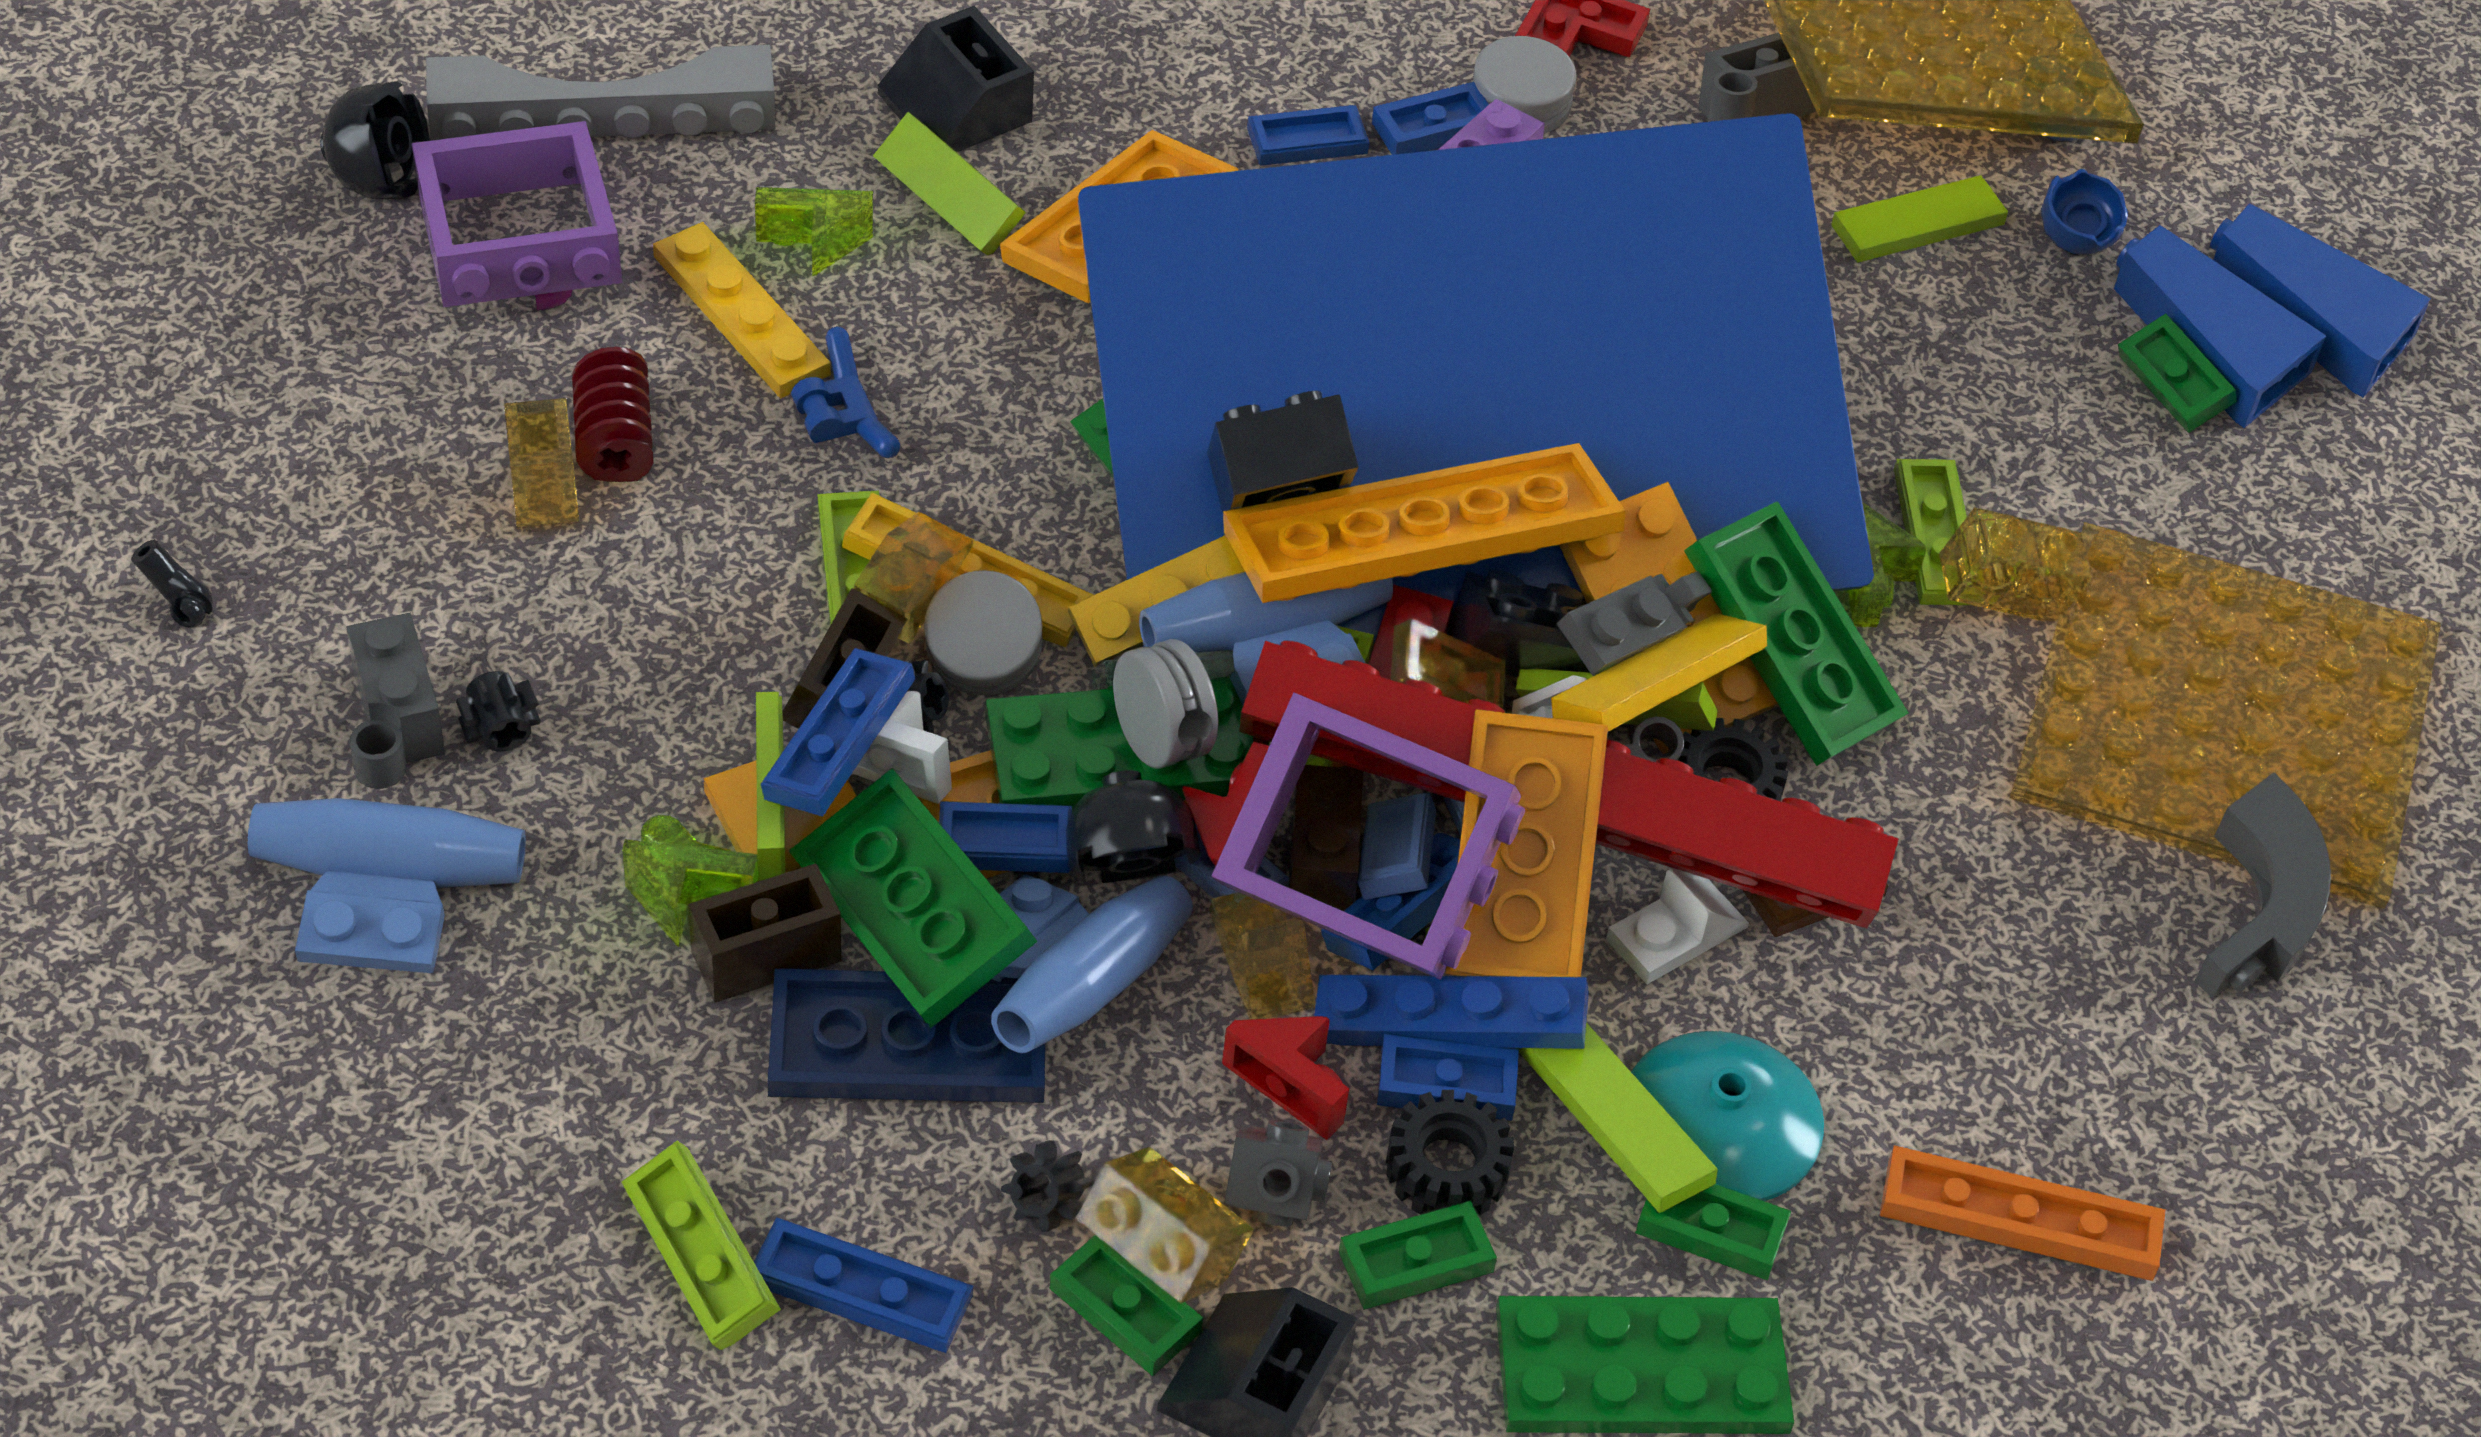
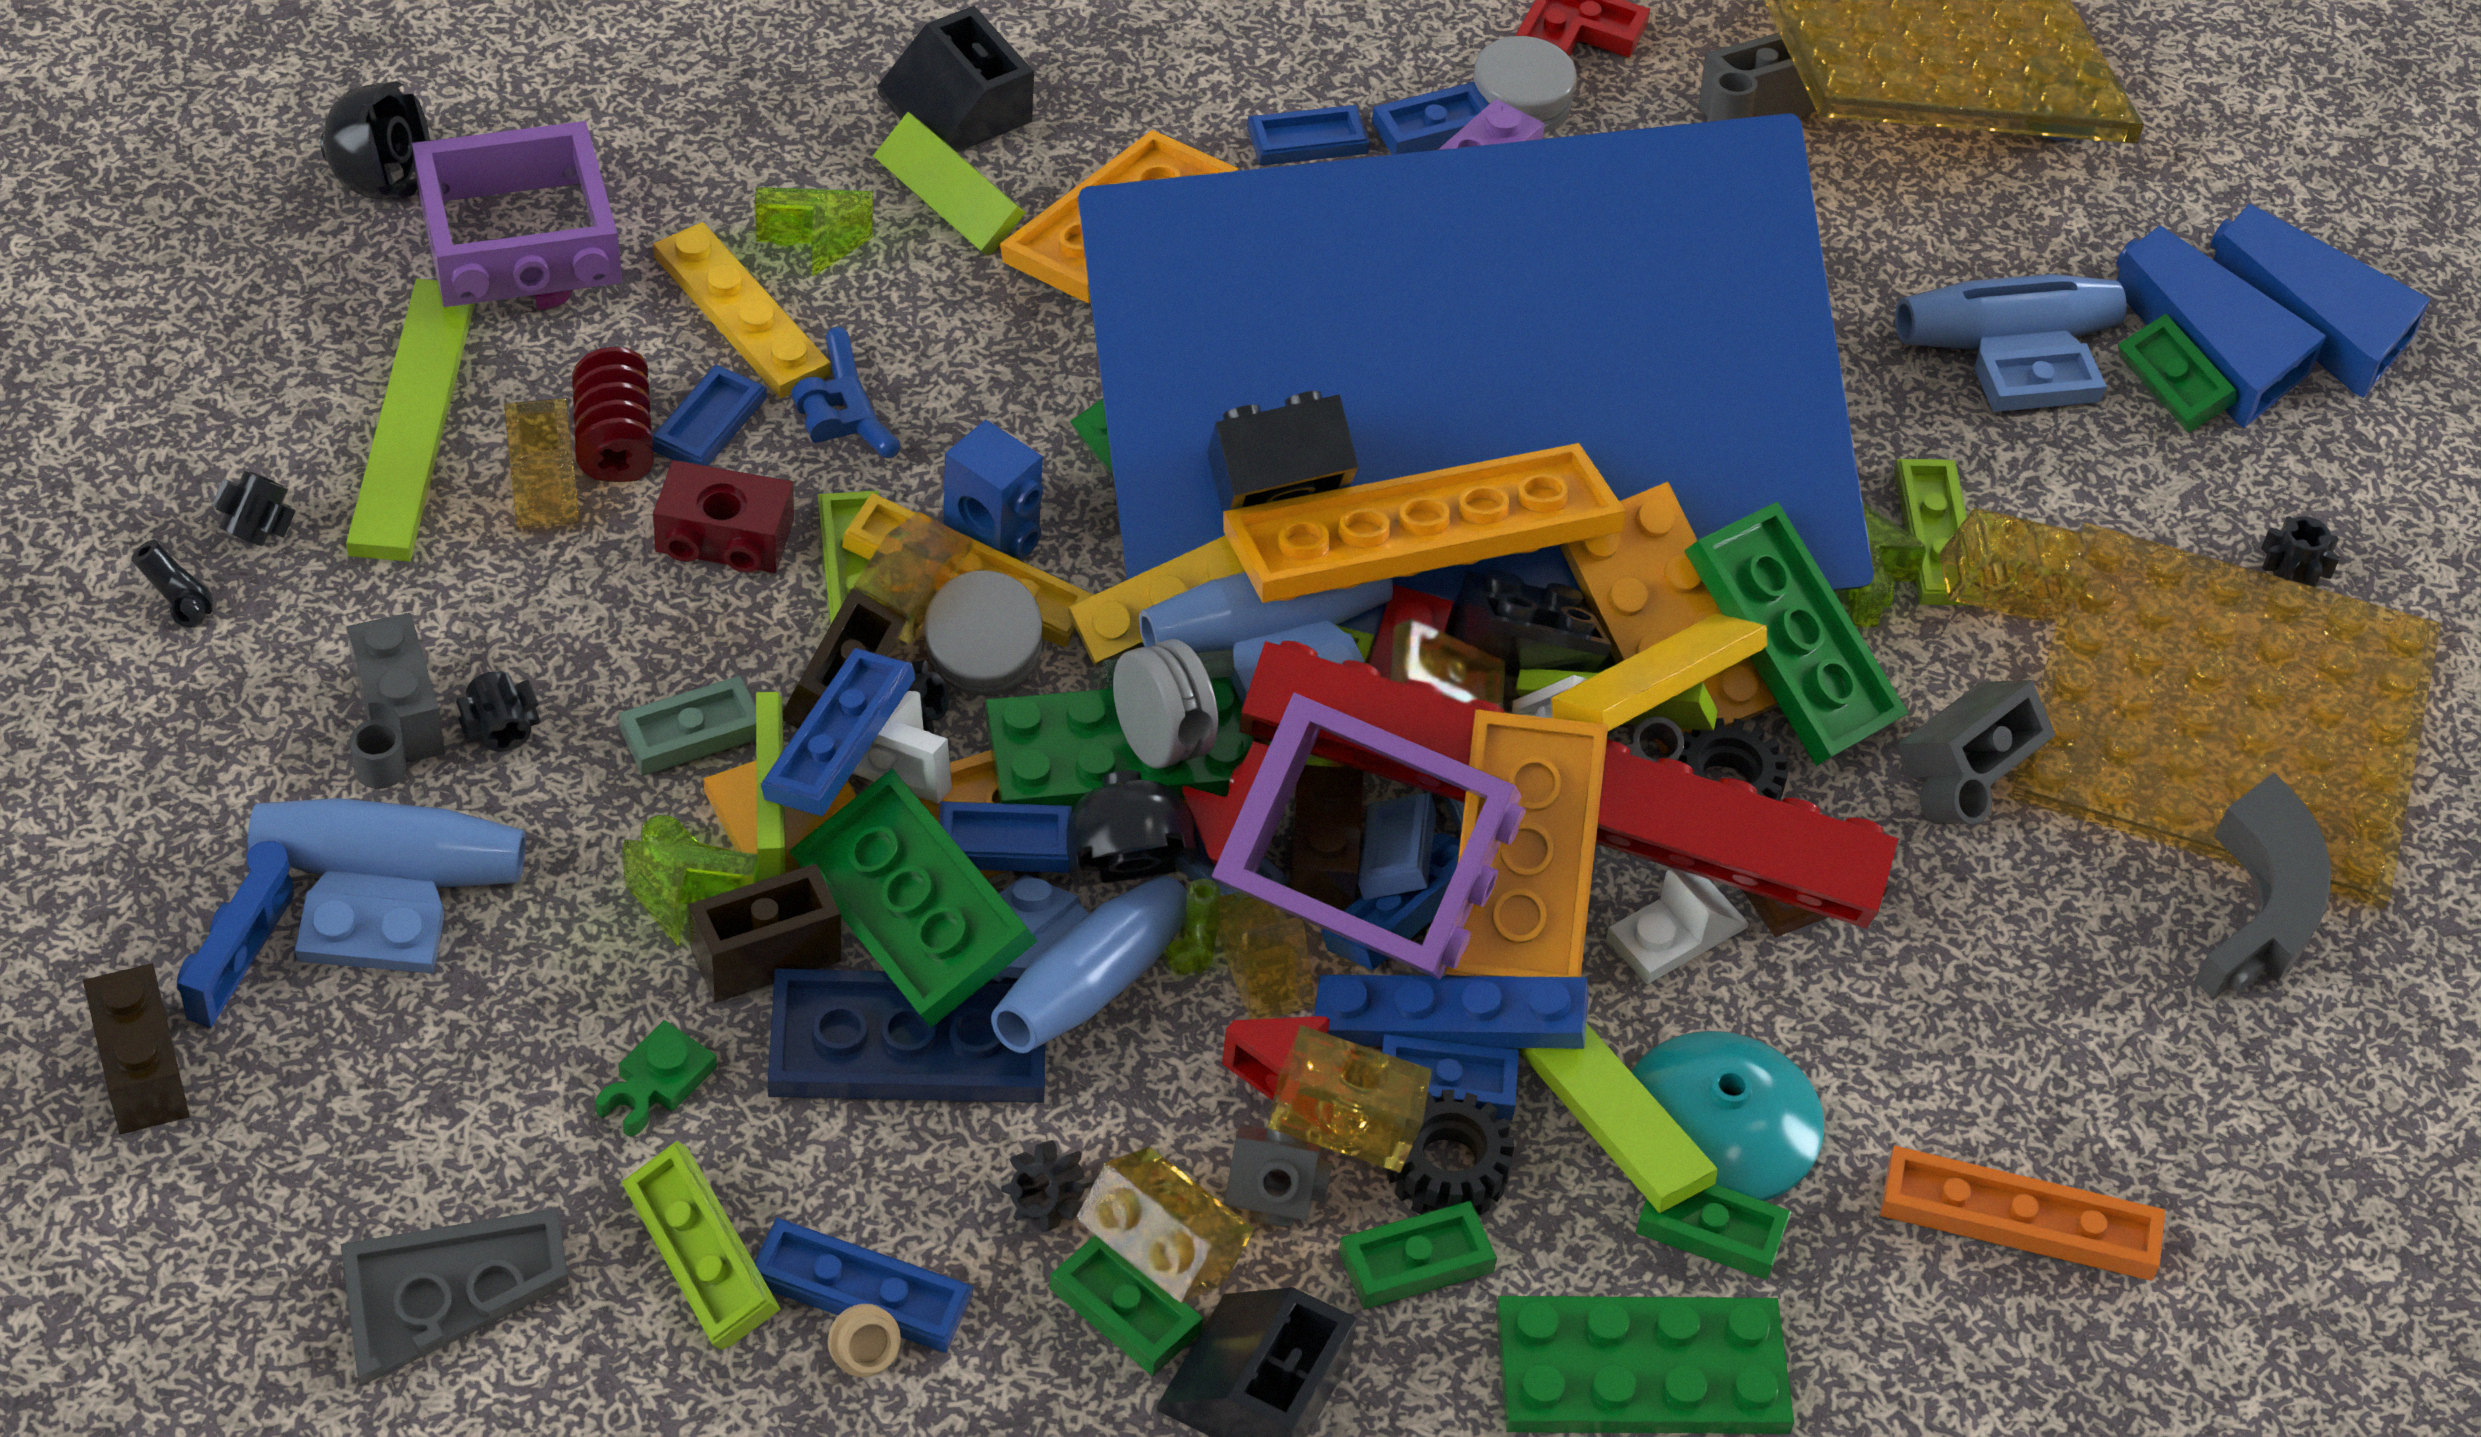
(136, 1048): none -> dark brown brick
(236, 934): none -> blue plate
(253, 508): none -> black gear
(409, 427): none -> lime tile
(445, 1283): none -> dark grey wing
(659, 1070): none -> green plate
(689, 725): none -> sand green plate
(708, 417): none -> blue tile
(711, 93): light grey arch -> none
(723, 517): none -> dark red brick
(864, 1340): none -> tan plate
(994, 490): none -> blue brick
(1200, 929): none -> clear neon green arm
(1350, 1098): none -> clear yellow brick
(1632, 619): dark grey hinge -> none
(1919, 218): lime tile -> none
(1973, 747): none -> dark grey hinge
(2021, 334): none -> medium blue plate
(2083, 213): blue hair -> none
(2301, 551): none -> black gear

